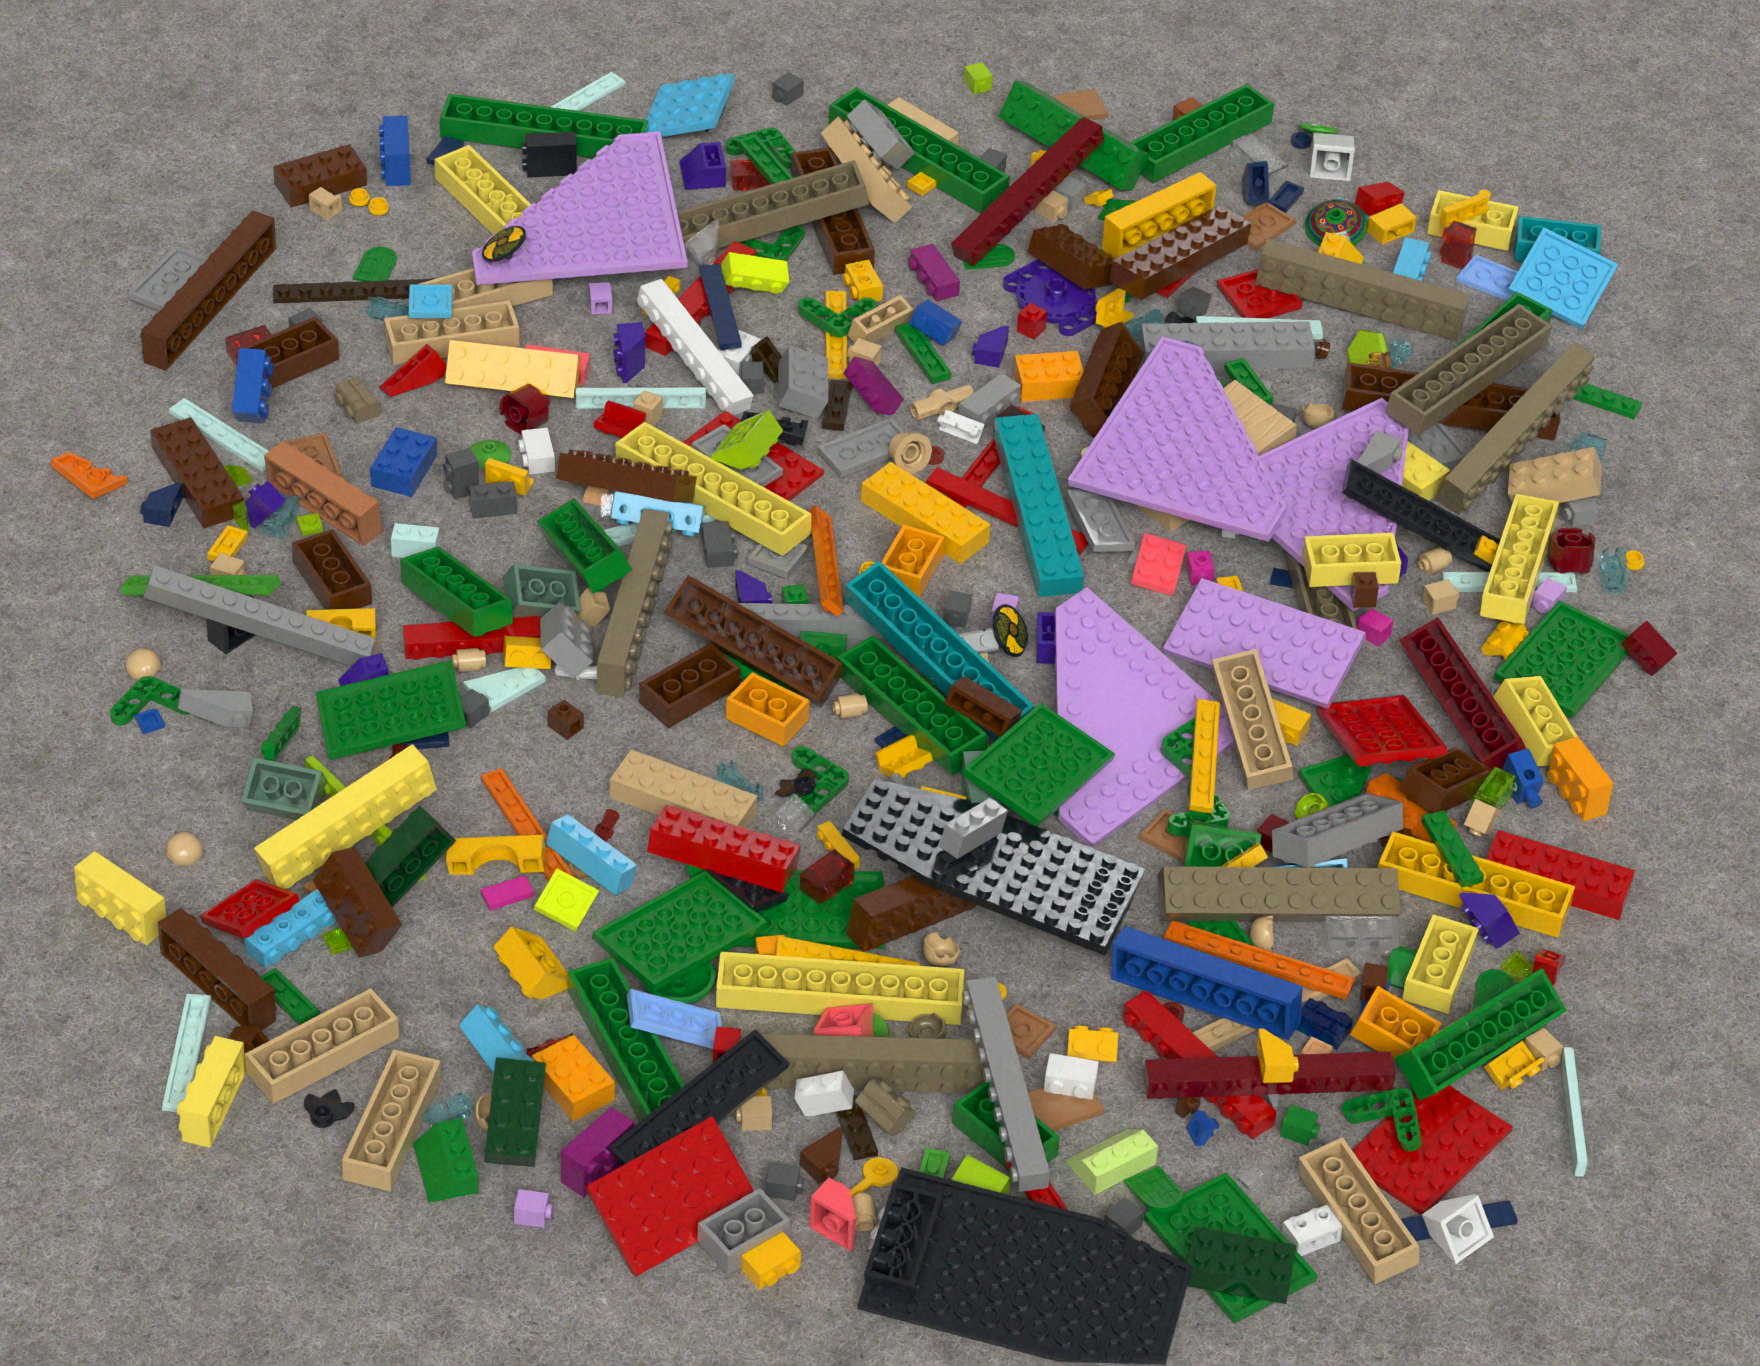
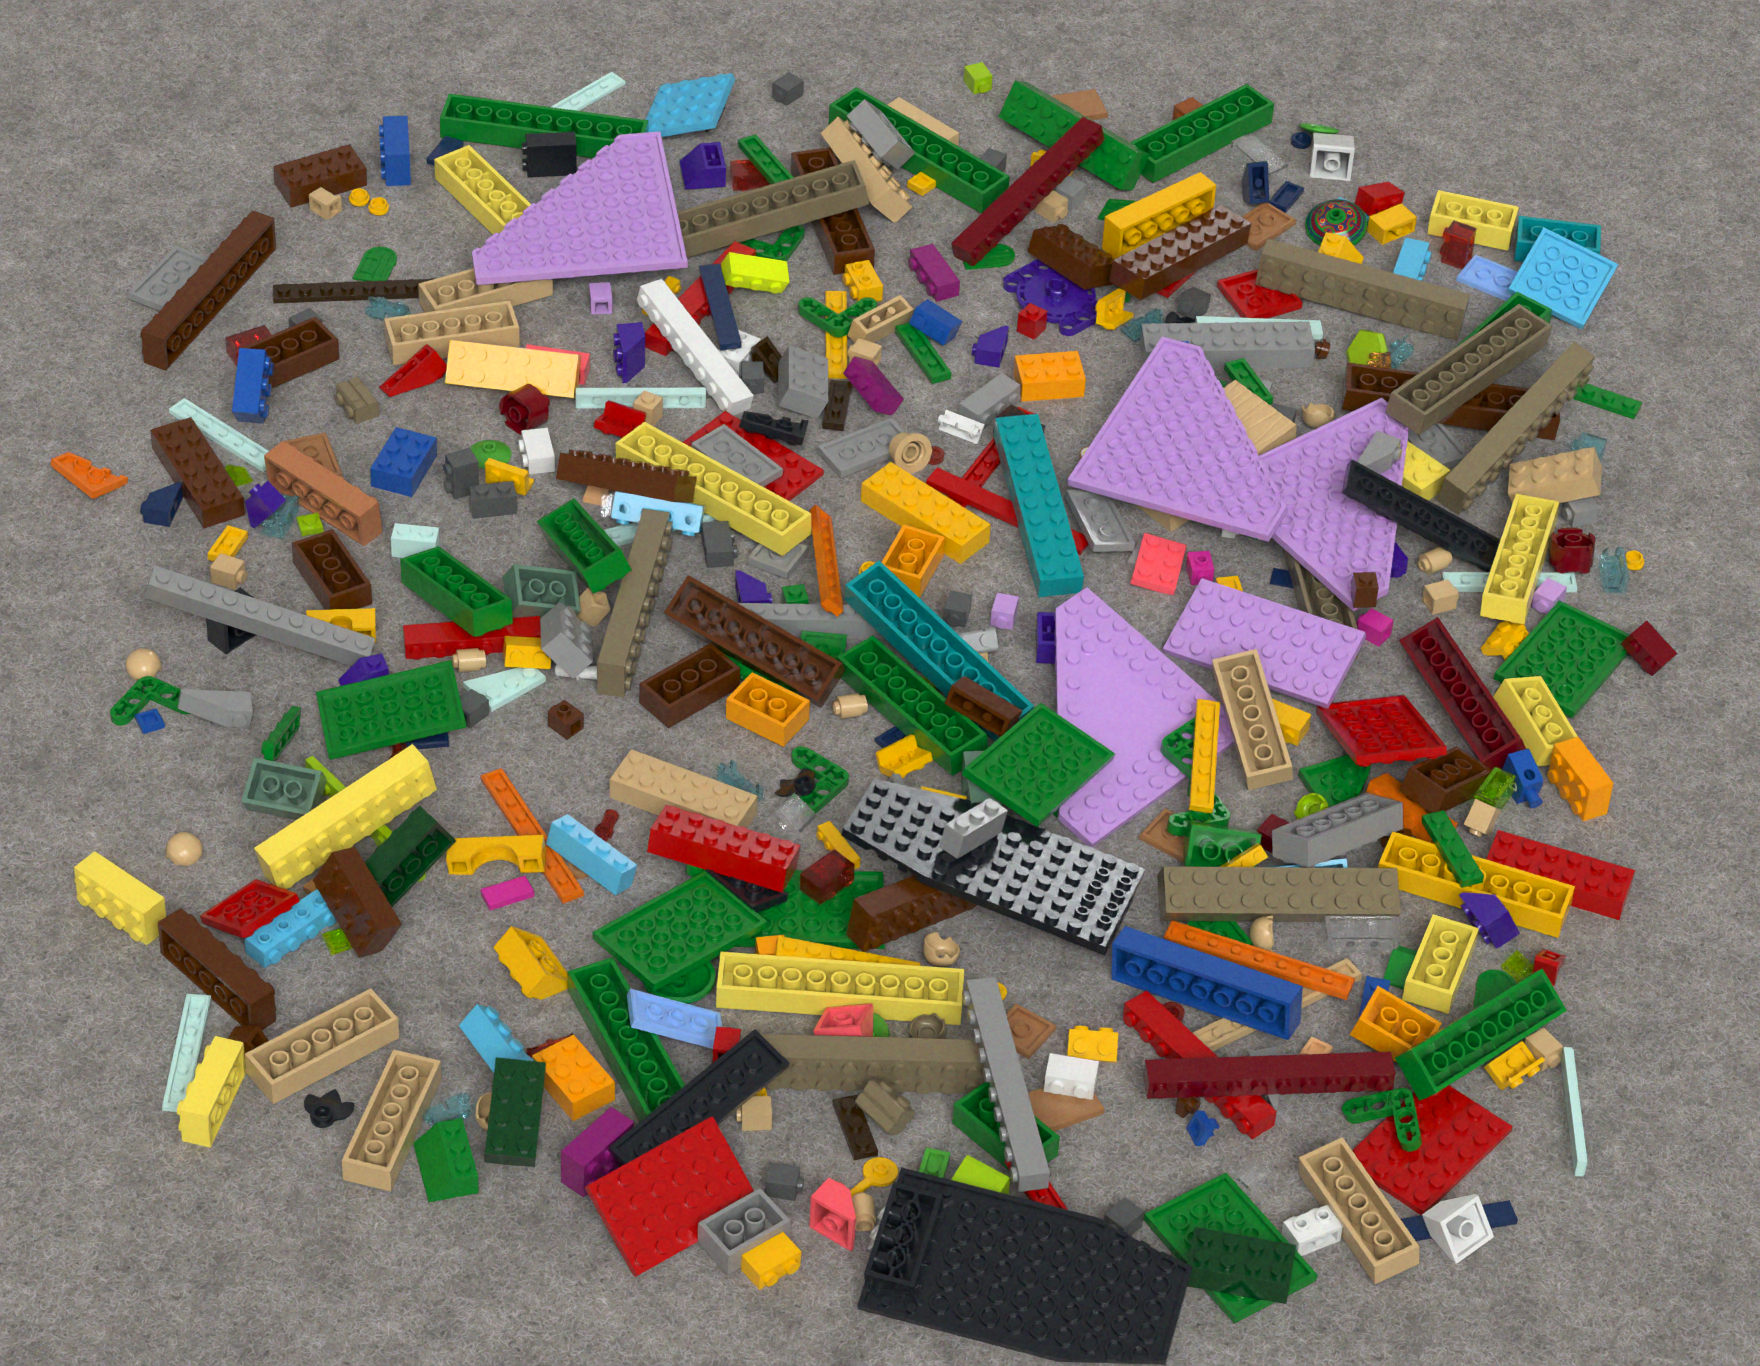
(241, 515): clear neon green slope -> none
(243, 584): bright green plate -> none
(290, 998): green tile -> none
(430, 301): medium azure plate -> none
(504, 244): shield -> none
(532, 1208): lavender brick -> none
(566, 900): neon yellow plate -> none
(704, 245): clear slope -> none
(748, 441): lime slope -> none
(772, 139): green beam -> none
(823, 1156): reddish brown slope -> none
(824, 1093): white brick -> none
(939, 402): tan piece -> none
(1010, 630): shield -> none
(1098, 197): yellow plate -> none
(1106, 376): reddish brown brick -> none
(1114, 1159): yellowish green slope -> none
(1155, 1190): green window -> none
(1275, 1058): yellow slope -> none
(1300, 1125): green brick -> none
(1324, 1023): clear blue brick -> none
(1334, 558): light yellow brick -> none
(1373, 976): reddish brown brick -> none
(1465, 209): yellow plate -> none
(1486, 549): yellow plate -> none

